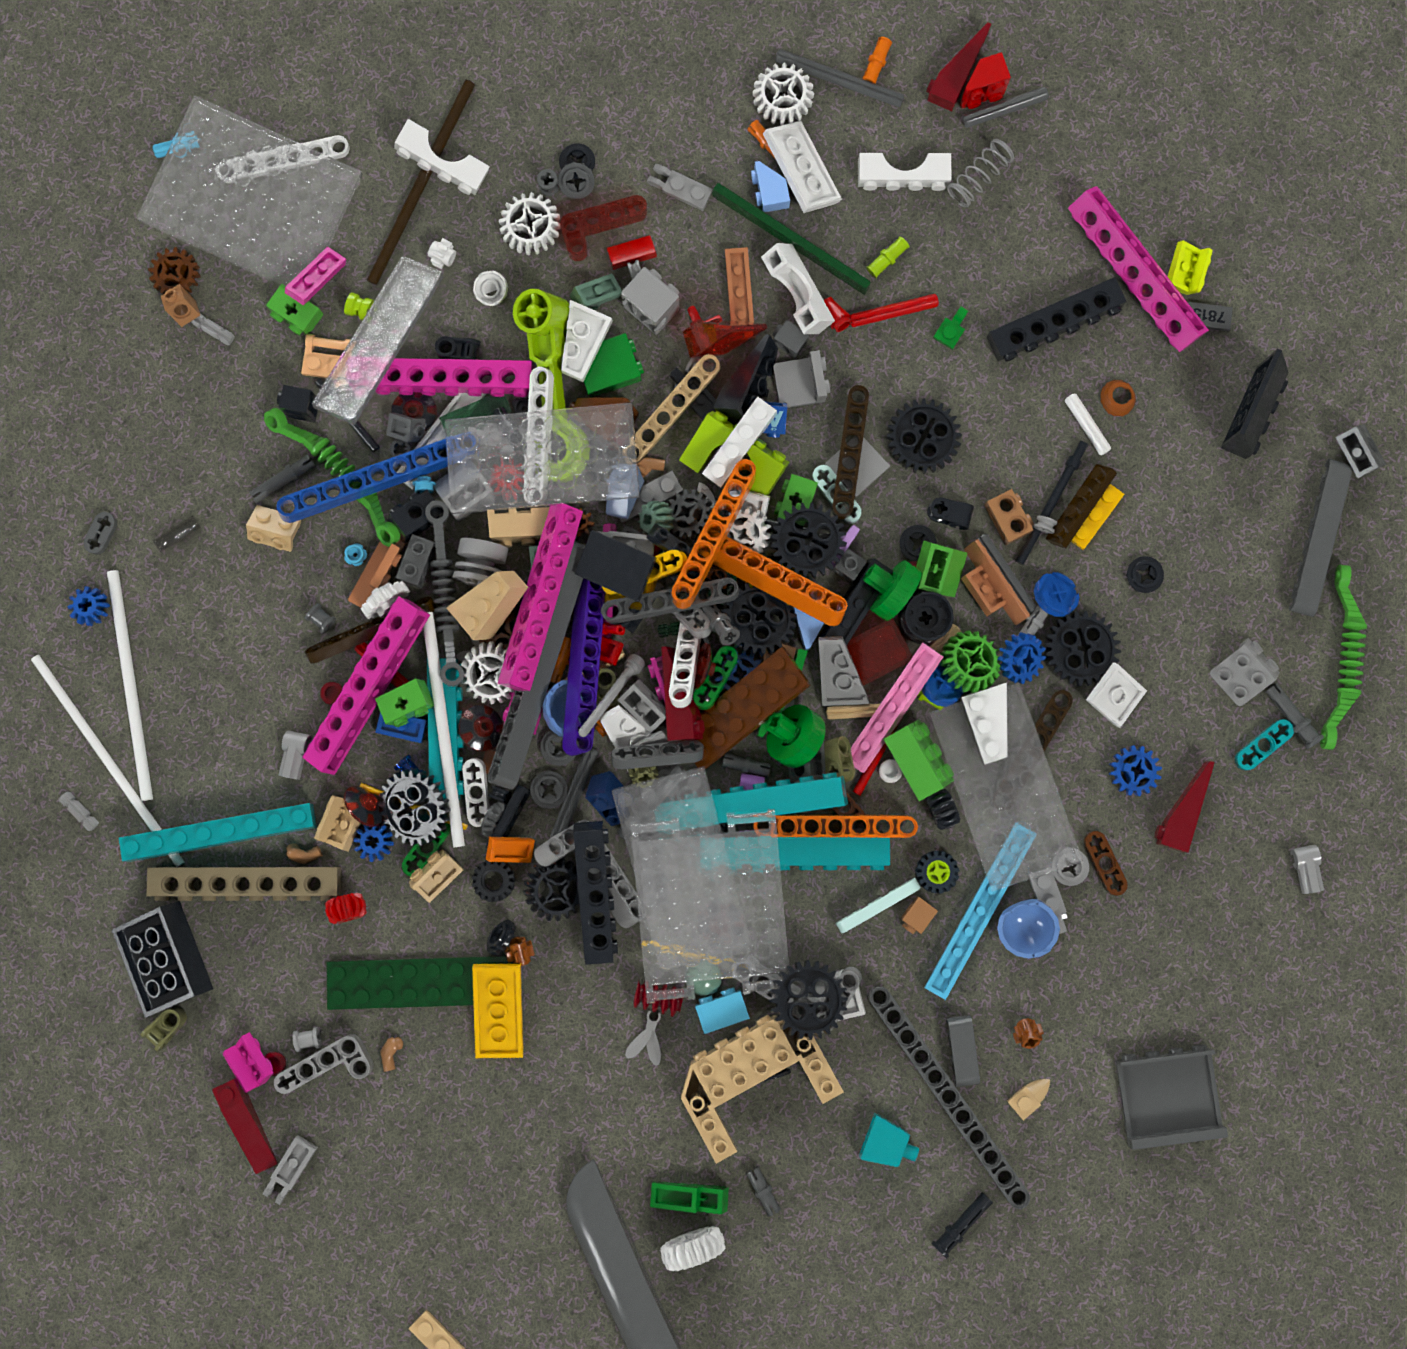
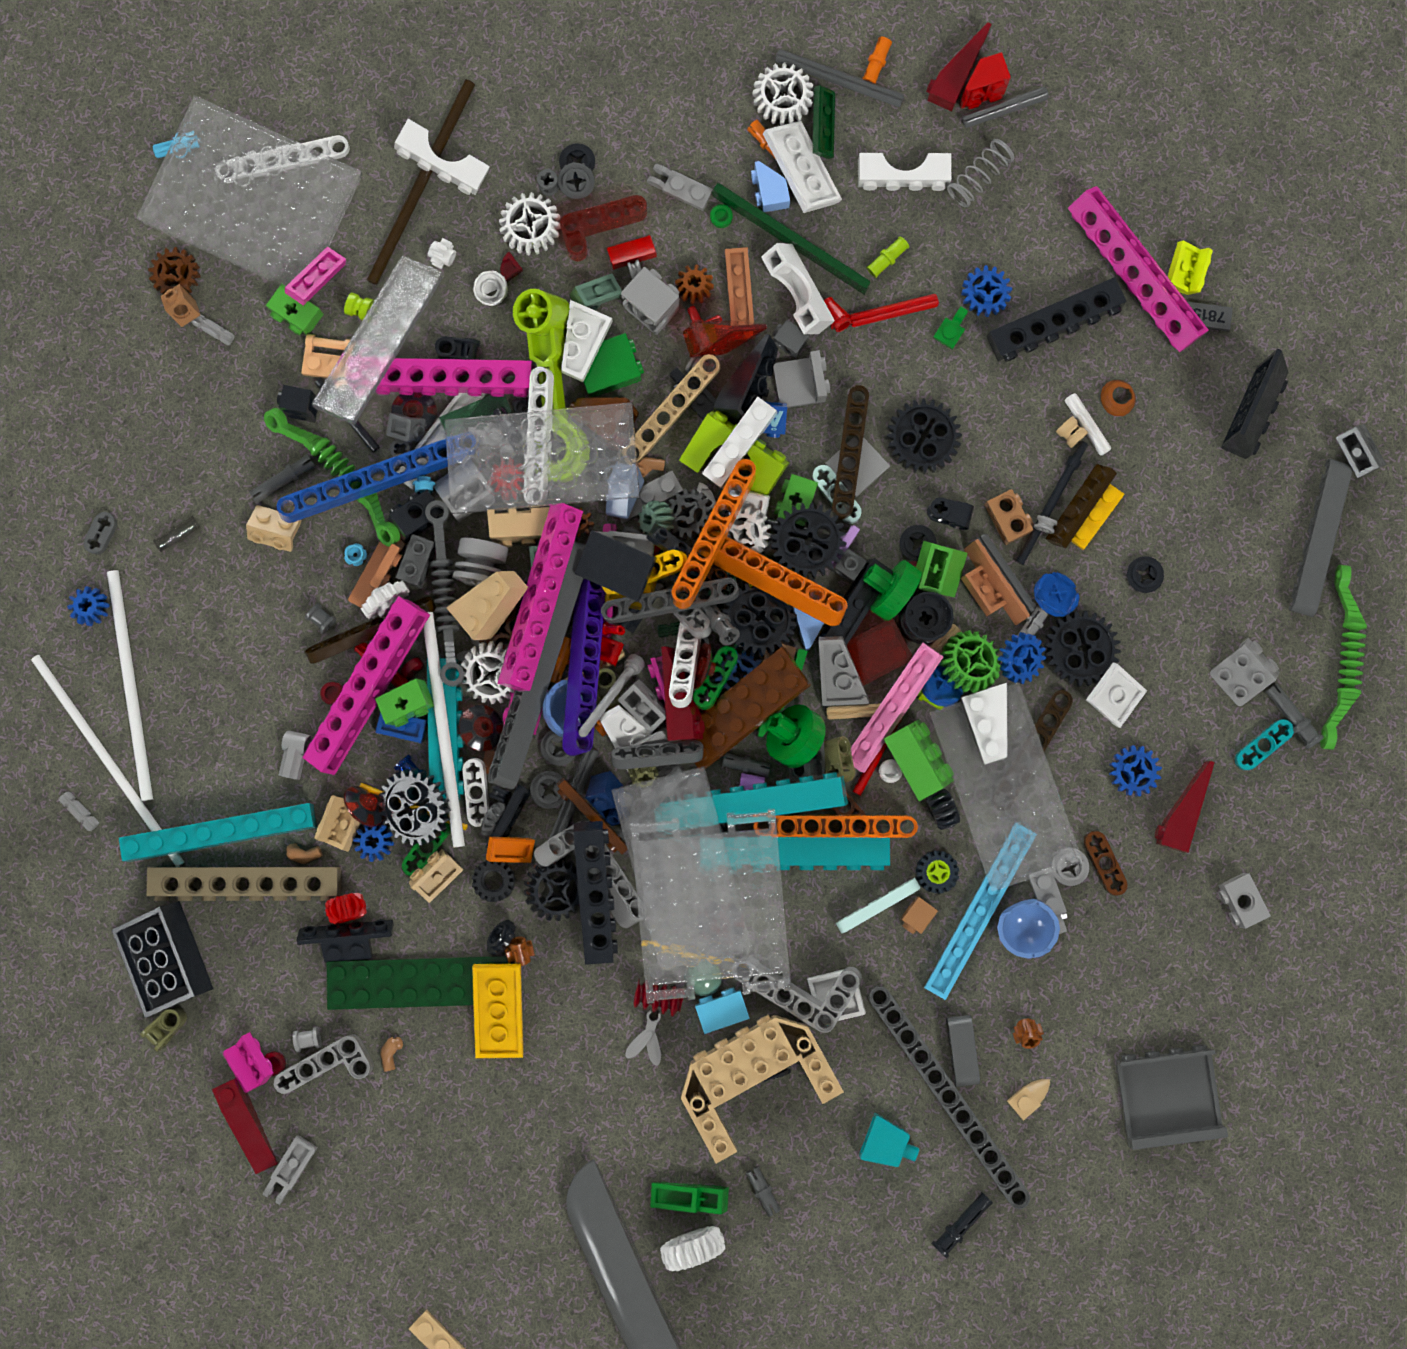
(346, 941): none -> black bracket
(412, 667): none -> dark red tile
(509, 267): none -> dark red tile
(568, 792): none -> reddish brown plate
(700, 278): none -> dark orange gear
(721, 216): none -> green tile
(808, 1022): black gear -> none
(823, 122): none -> dark green tile
(995, 291): none -> blue gear
(1070, 426): none -> tan wheel
(1255, 908): none -> light grey brick
(1307, 865): light grey piece -> none

